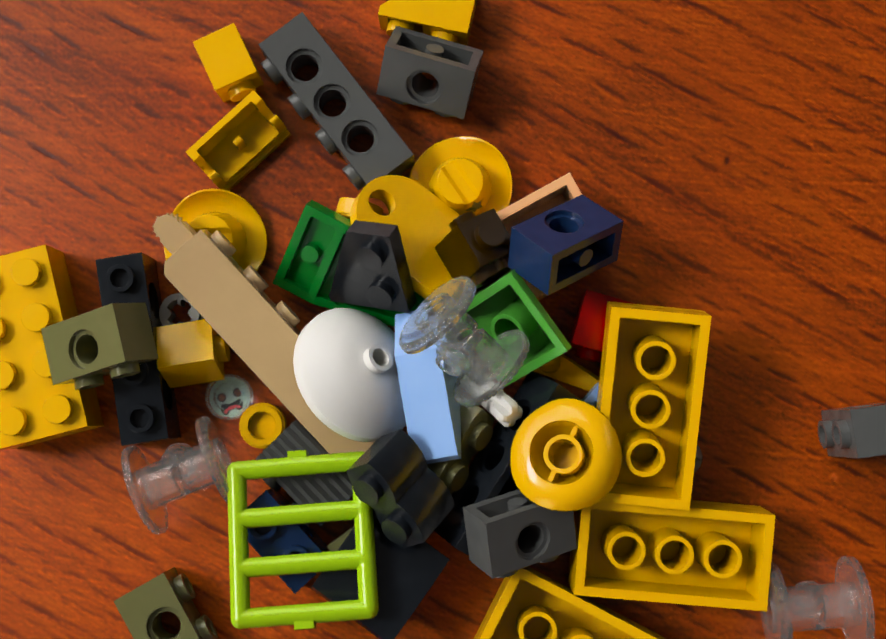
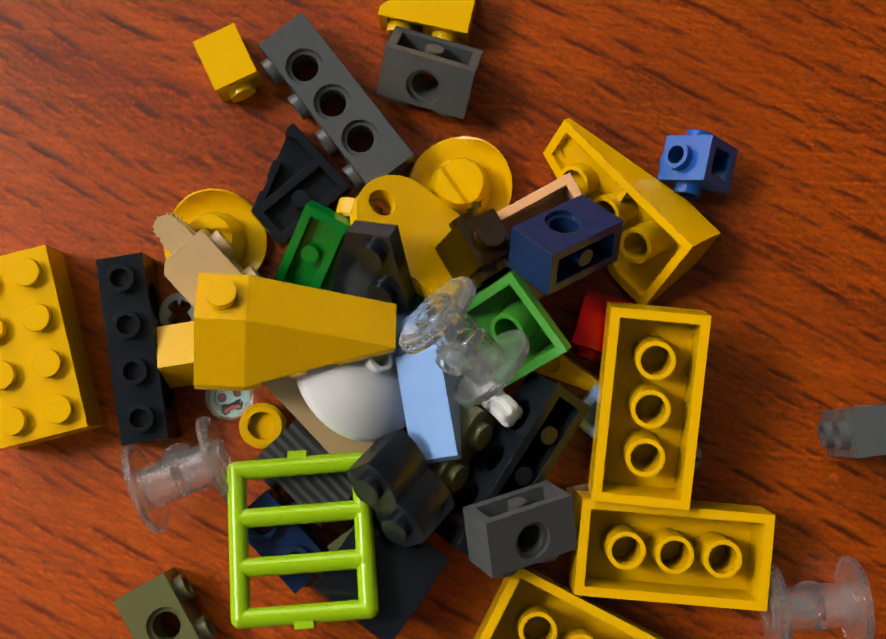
(100, 344): olive brick -> none
(239, 142): yellow hinge -> none
(272, 329): none -> yellow wedge
(292, 182): none -> black wing
(565, 455): yellow hat -> none
(660, 228): none -> yellow wedge
(697, 164): none -> blue brick

